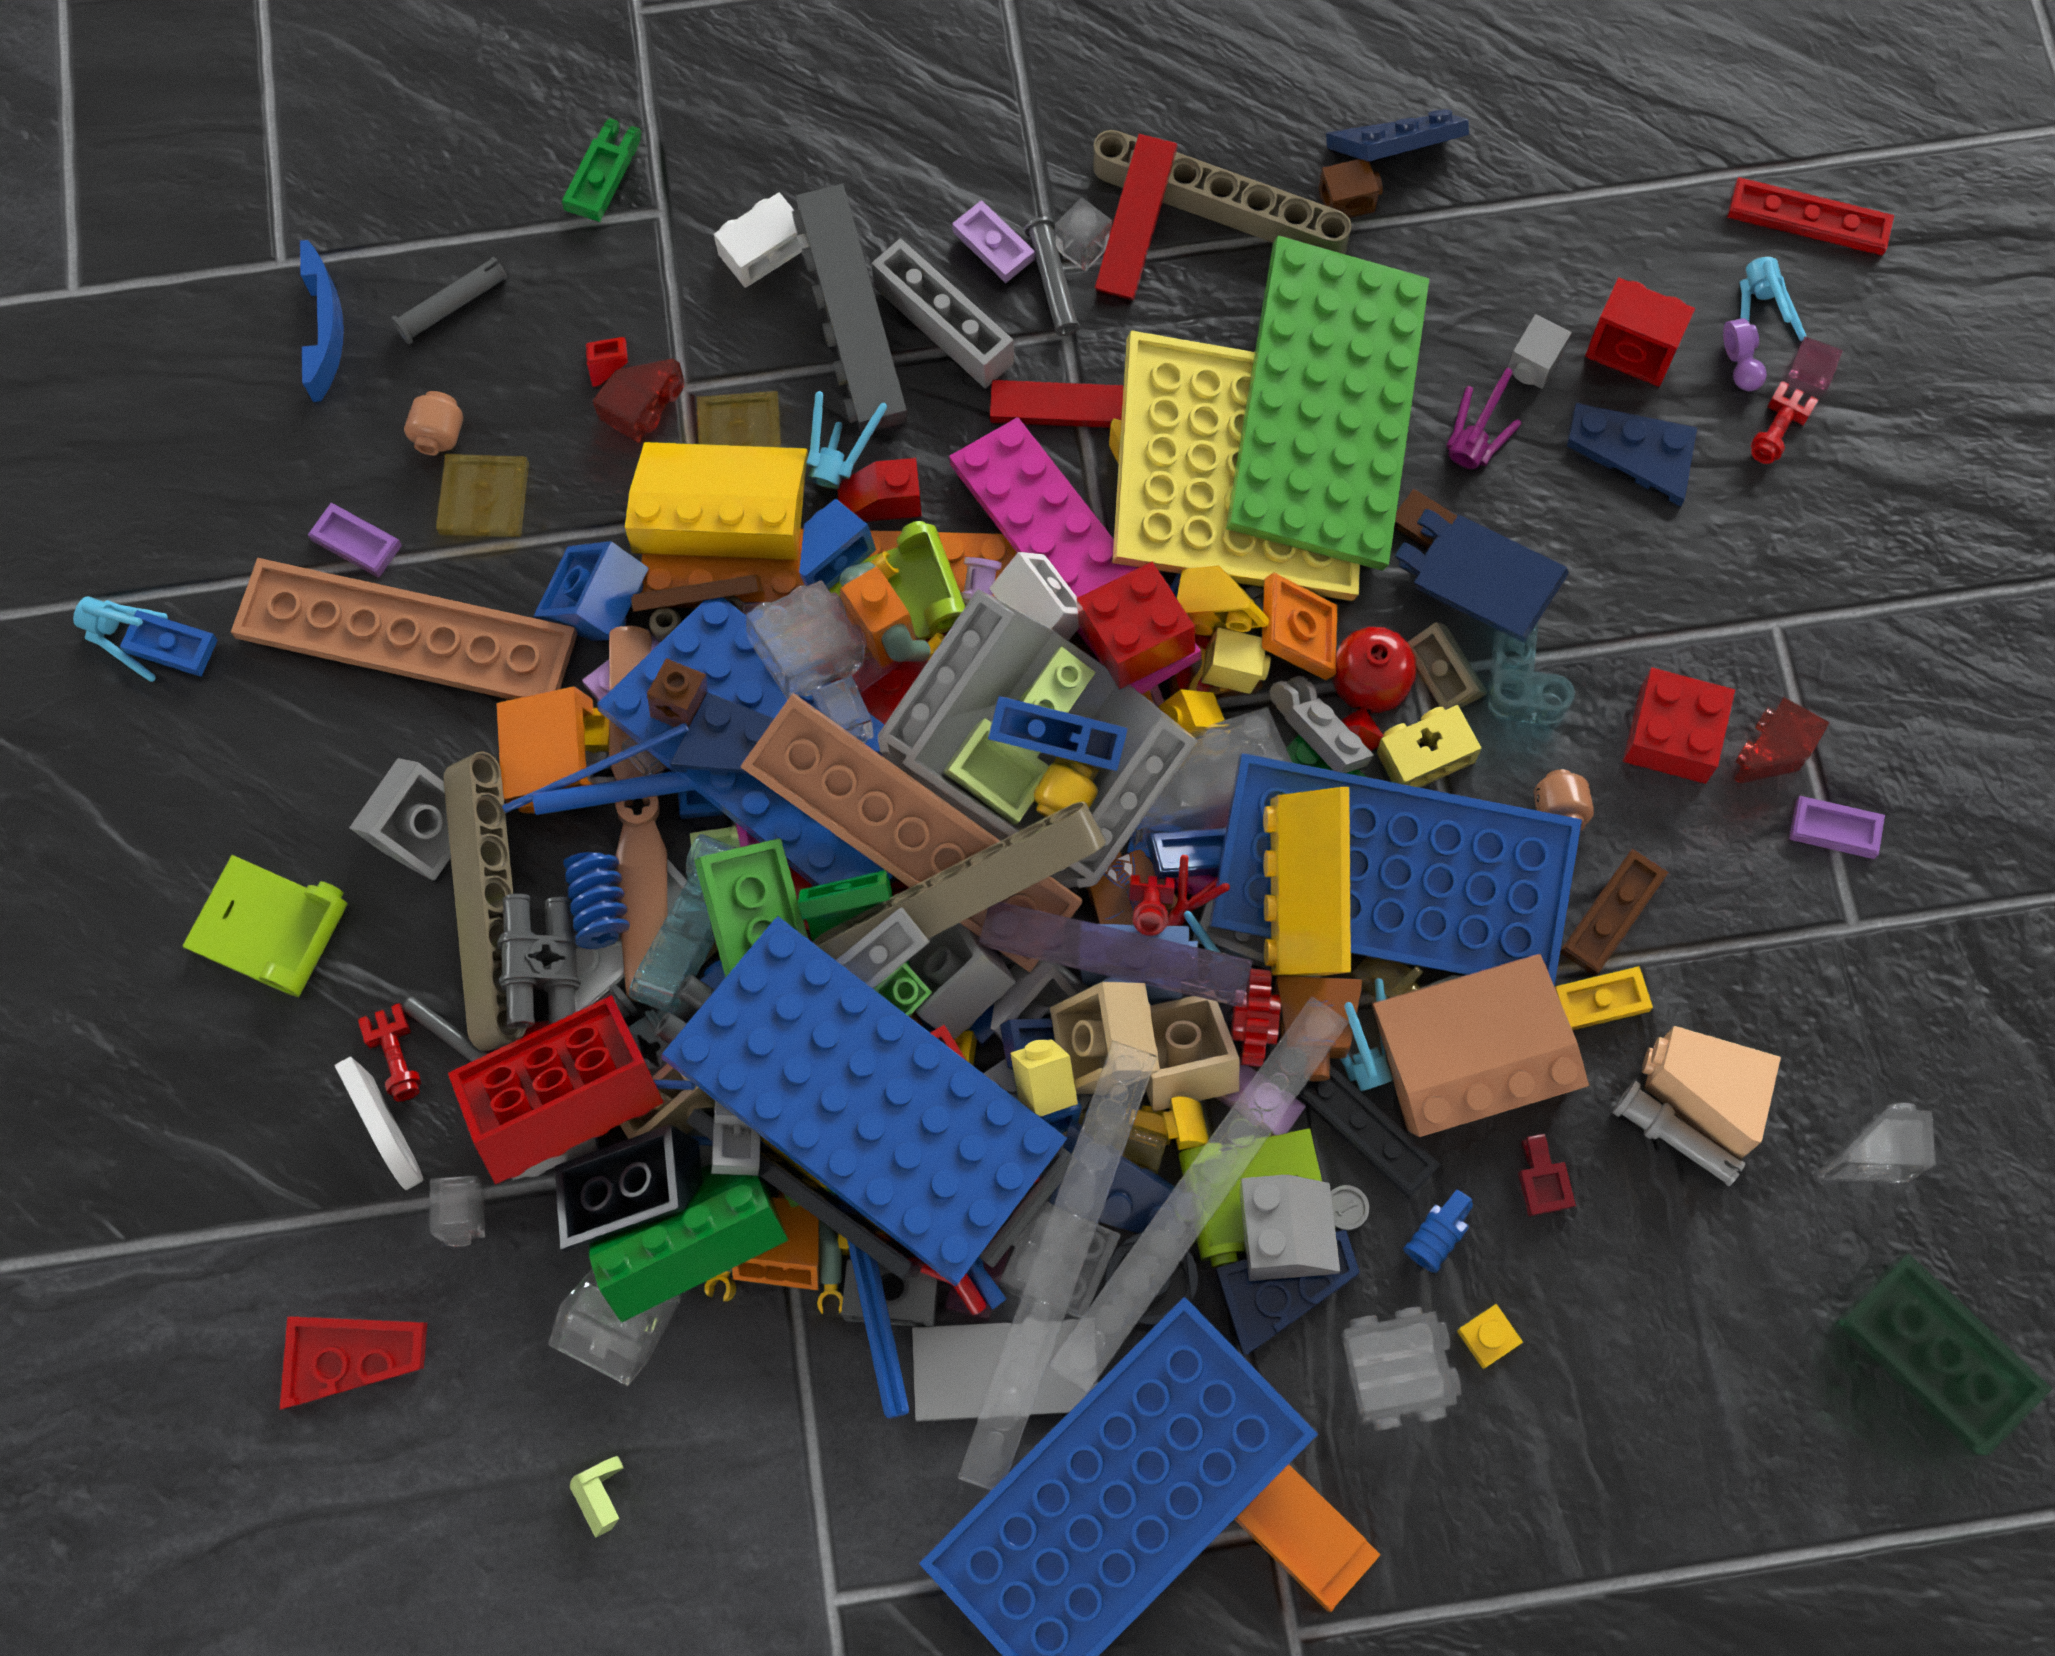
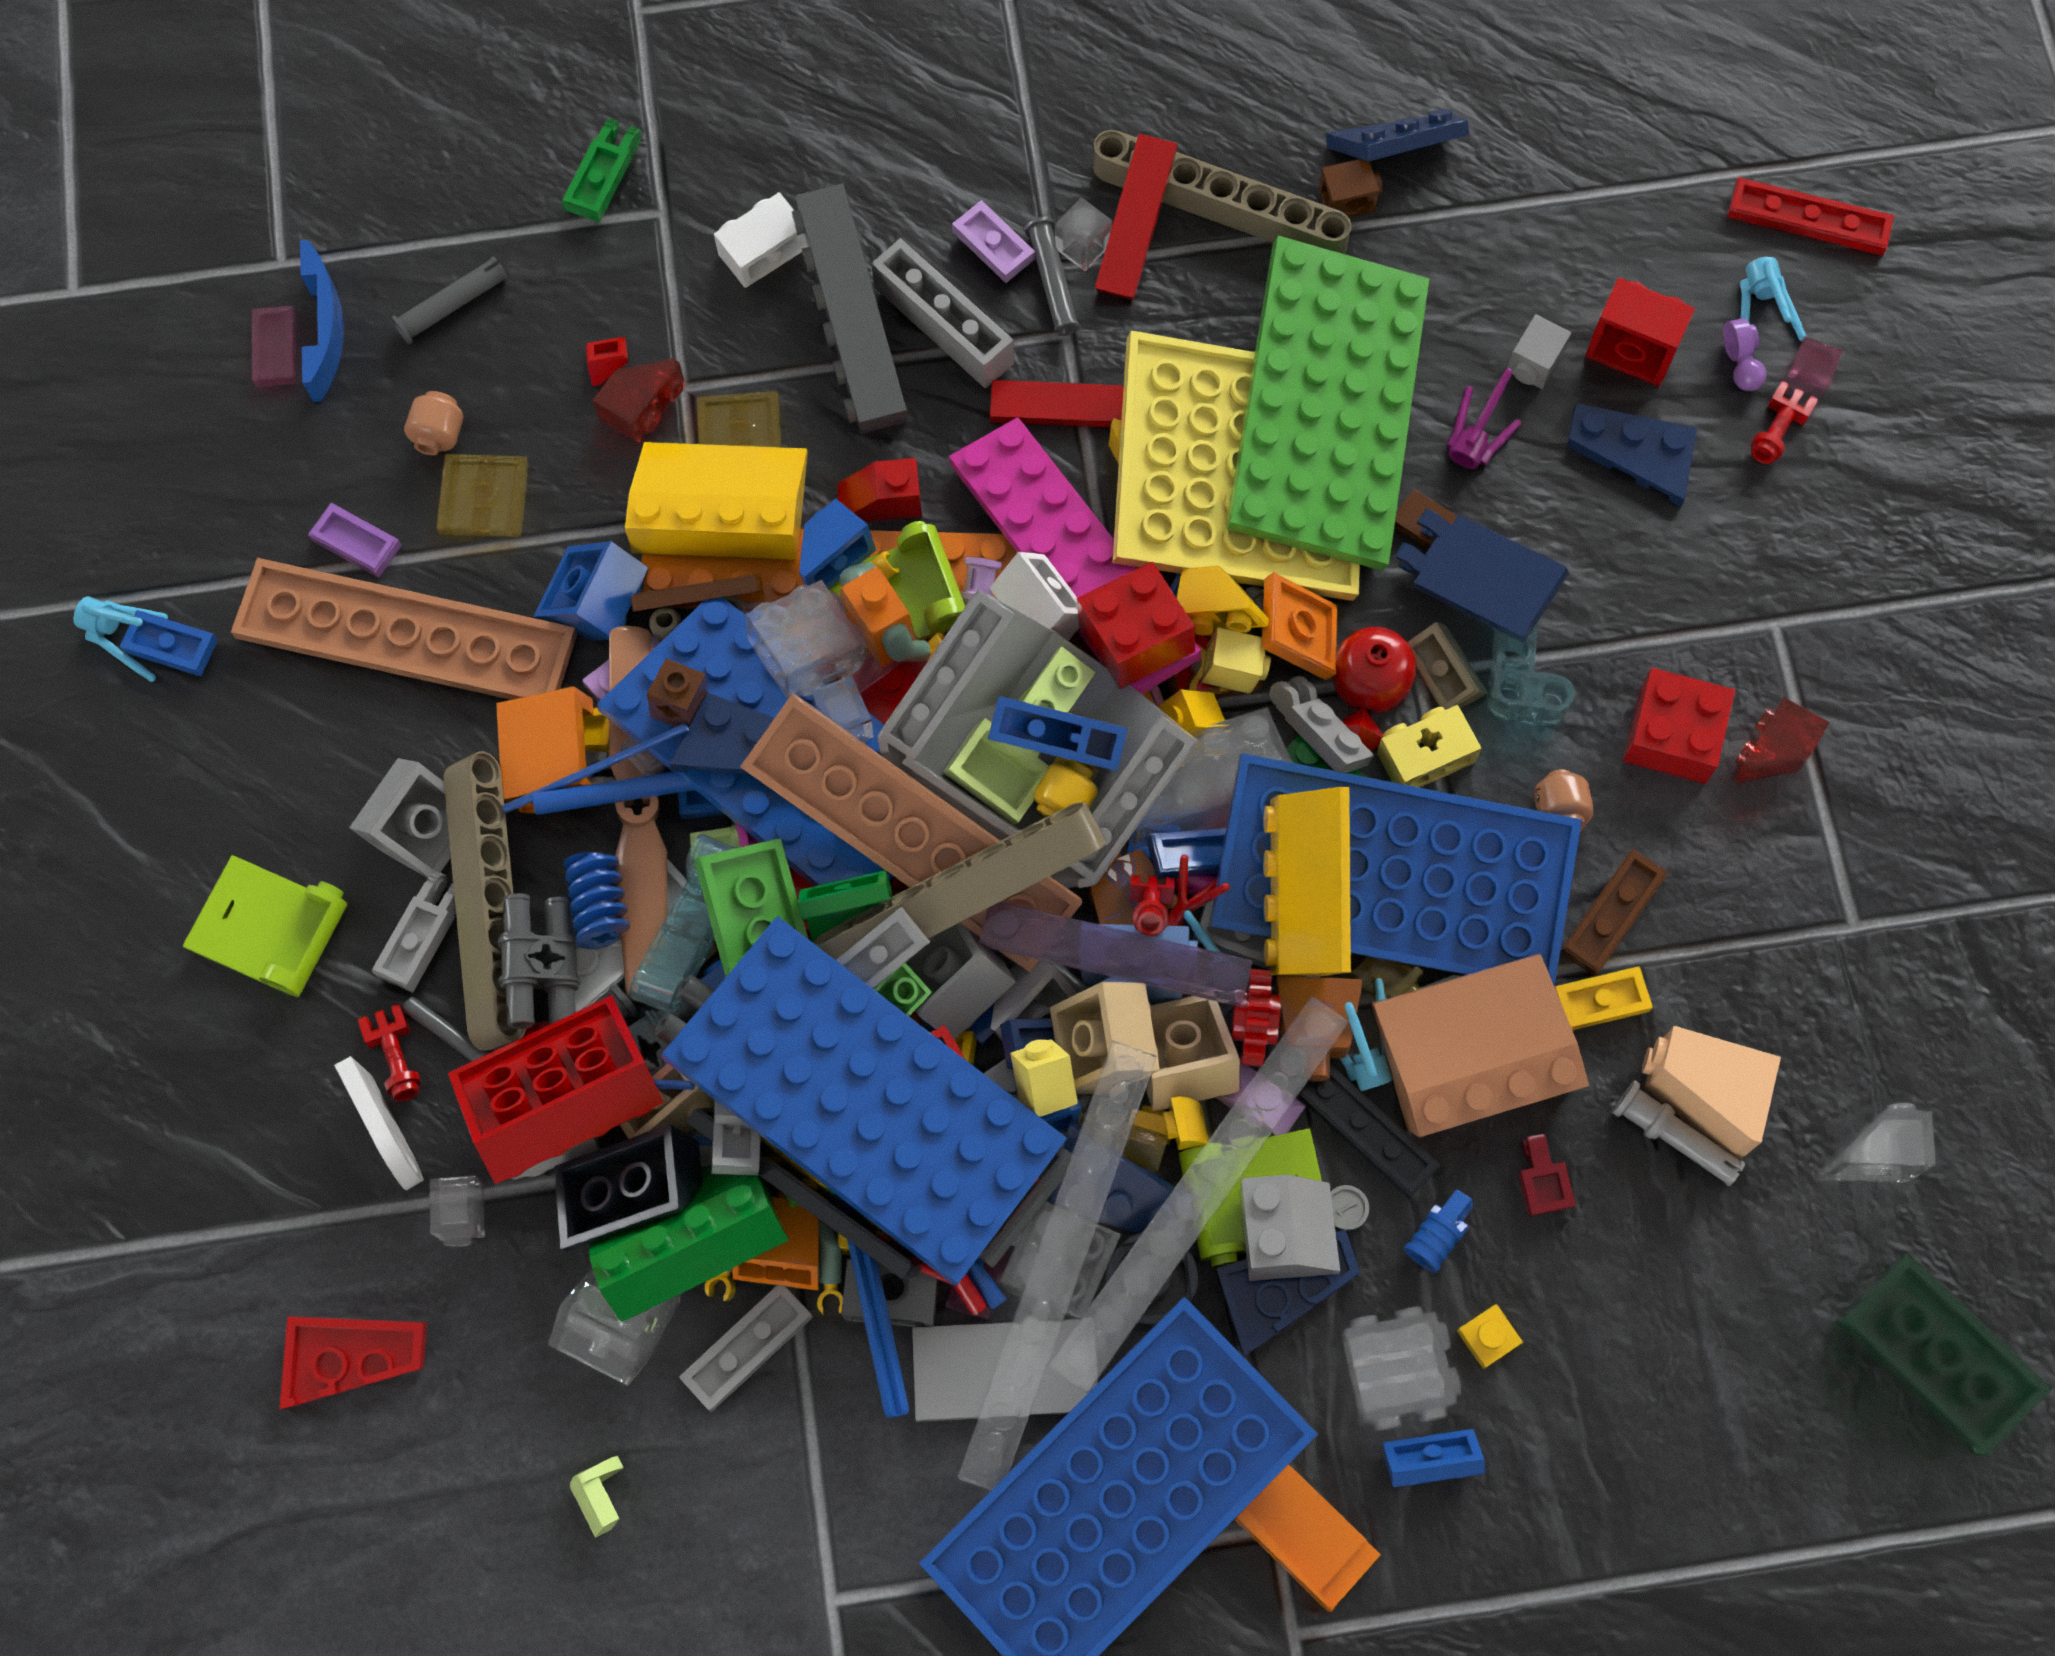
(273, 346): none -> clear pink tile
(417, 934): none -> light grey hinge
(745, 1347): none -> light grey plate
(828, 465): medium azure plant -> none
(1433, 1458): none -> blue plate
(1837, 827): medium lavender tile -> none

